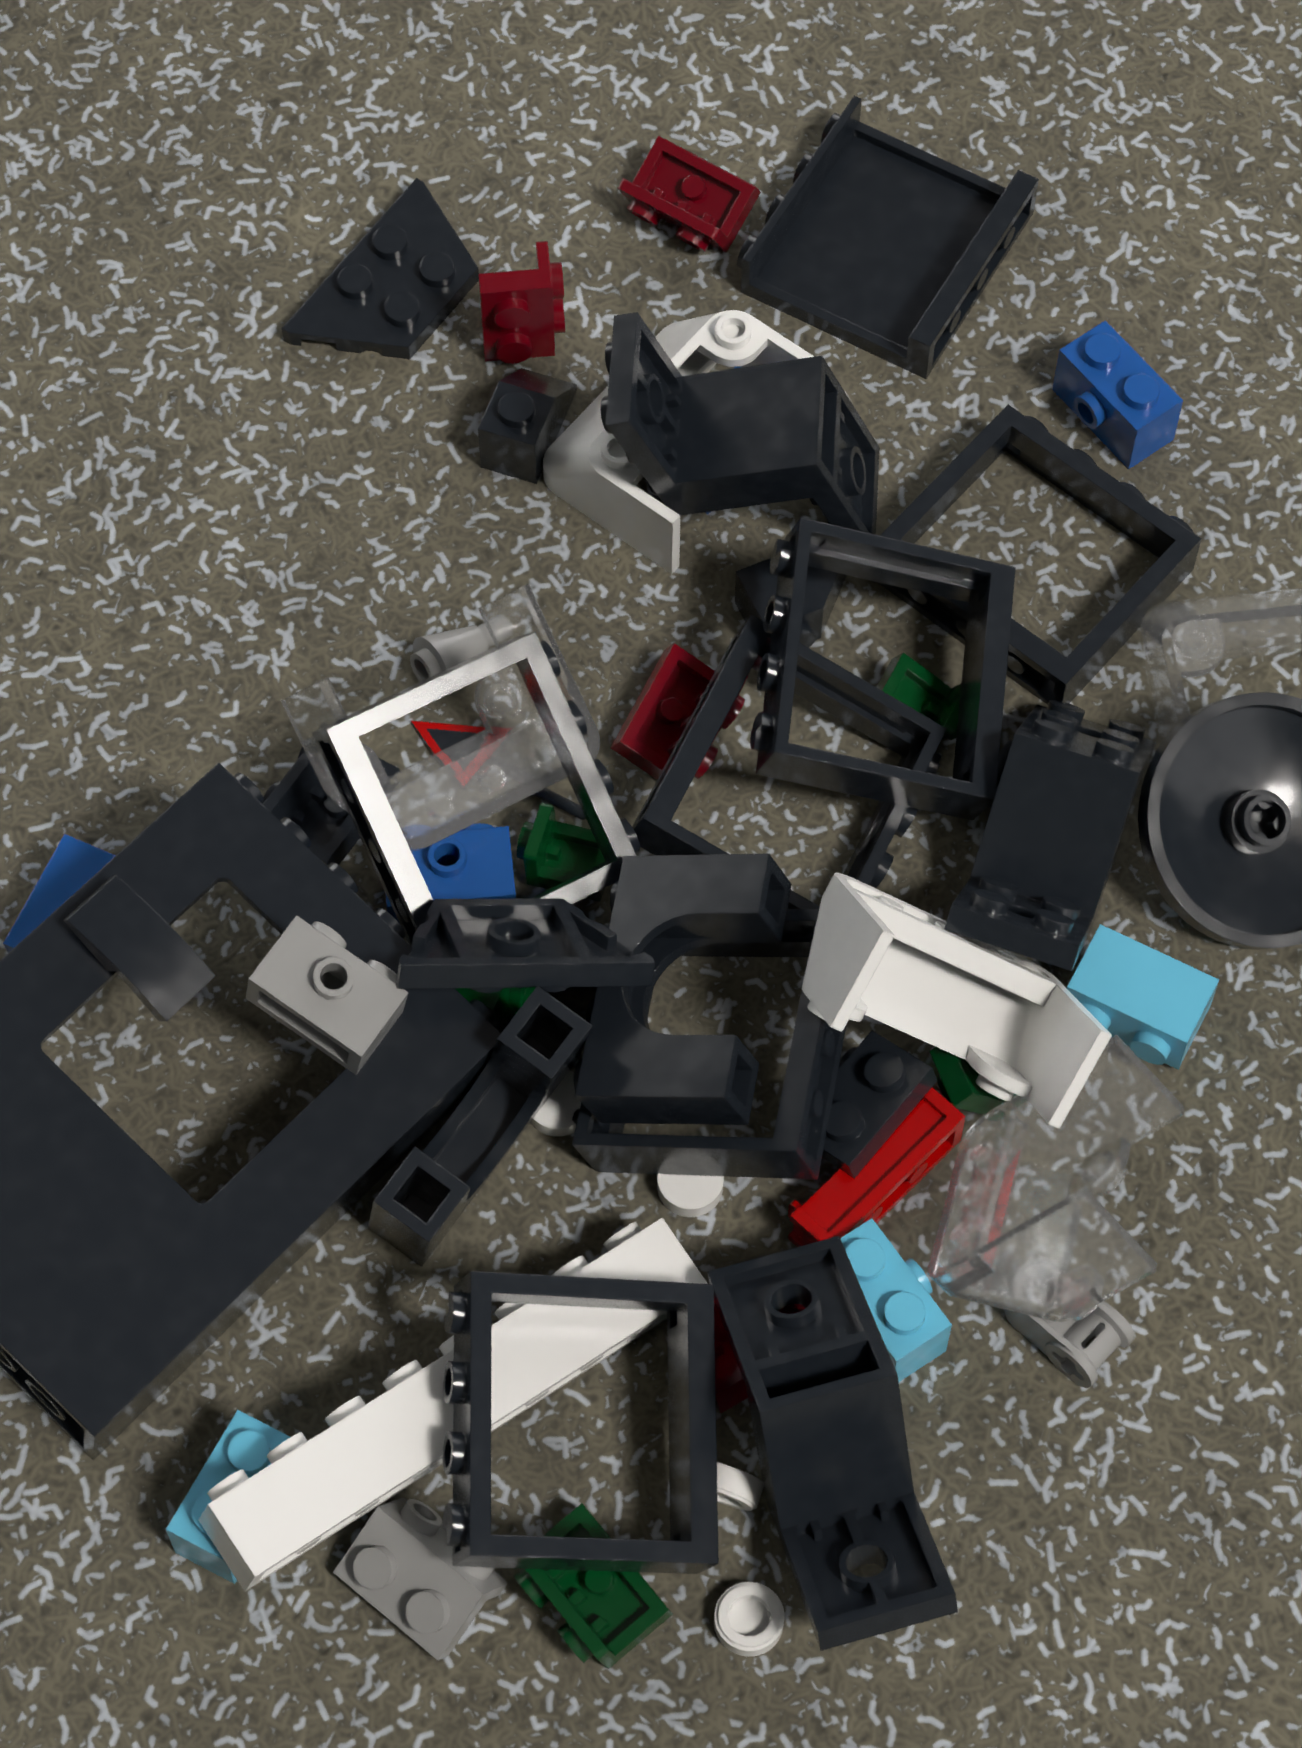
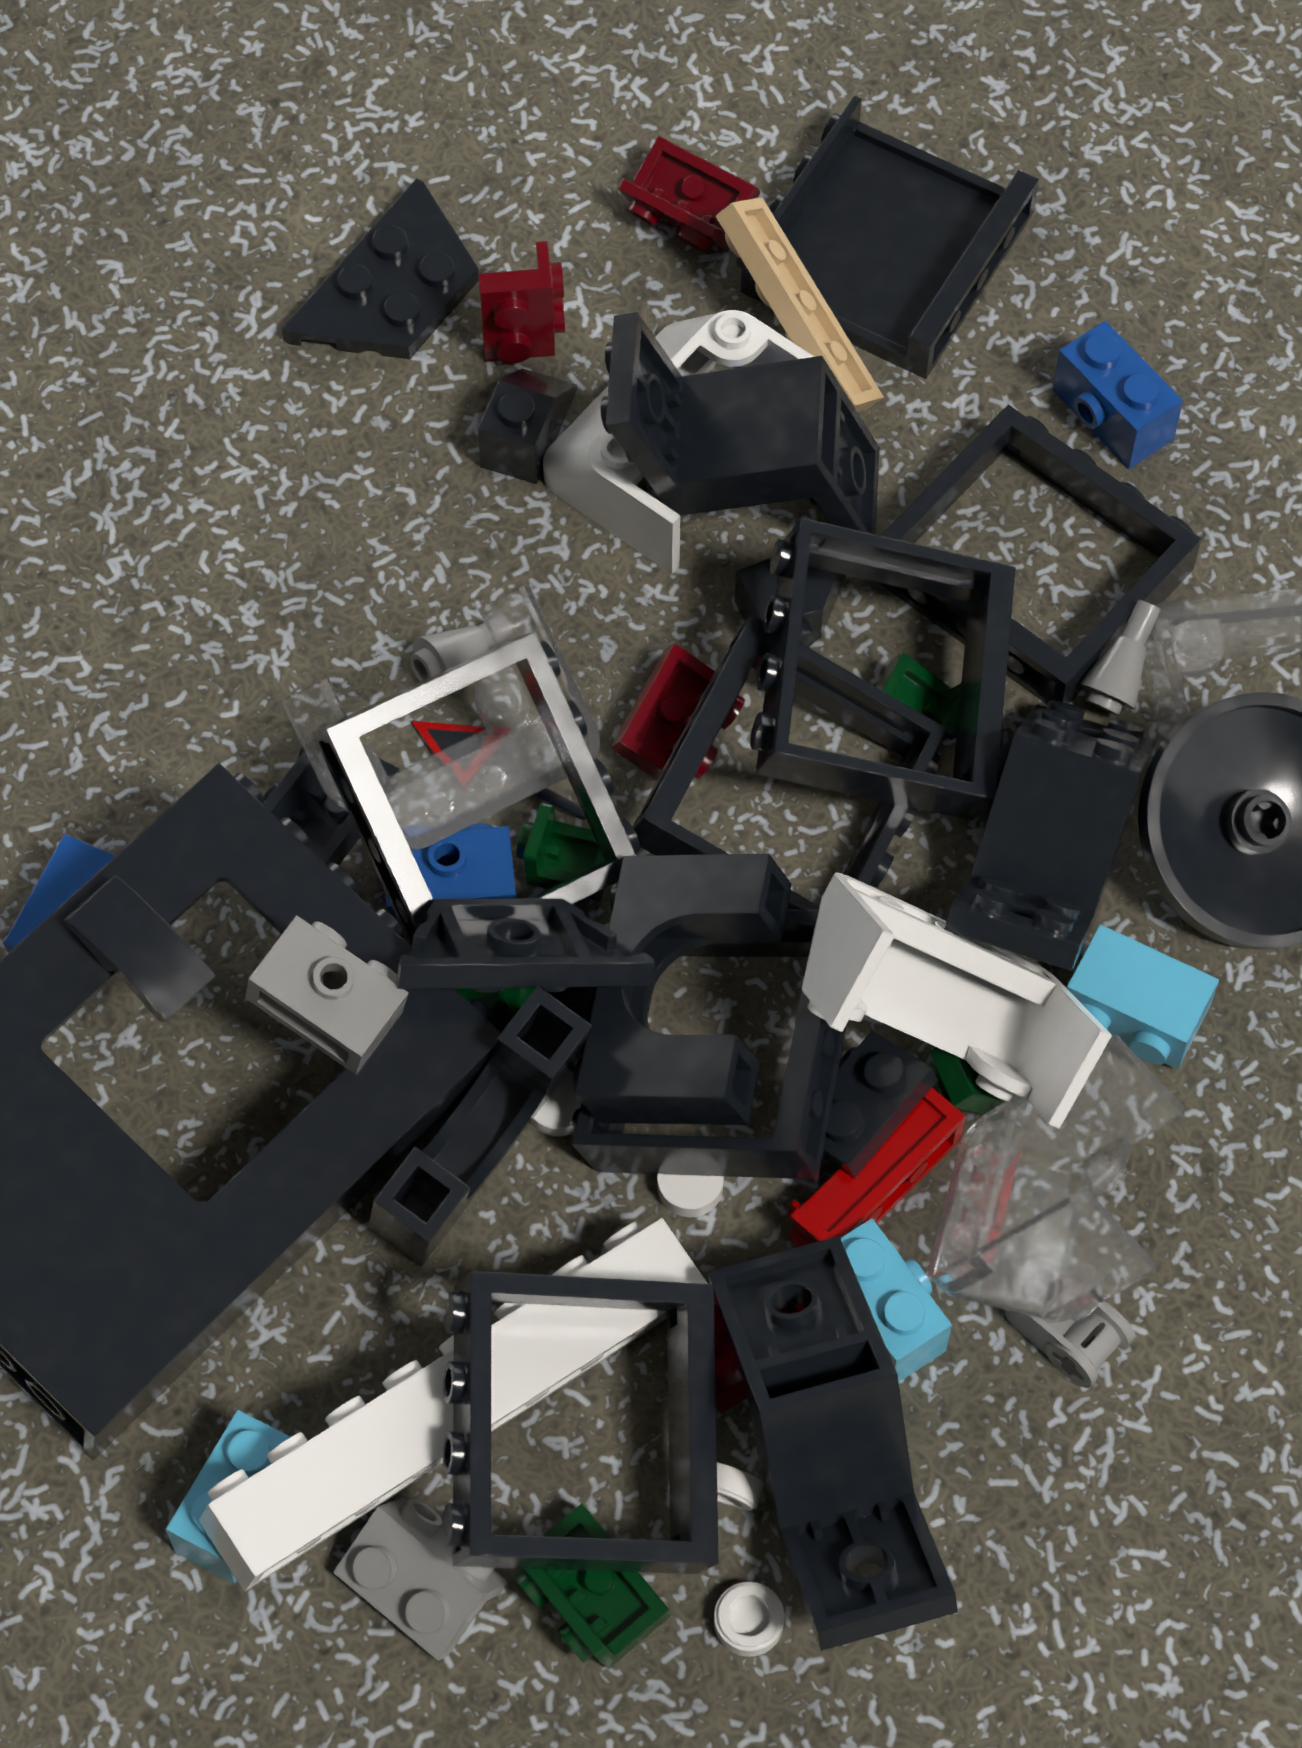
(794, 297): none -> tan plate
(1118, 672): none -> light grey cone

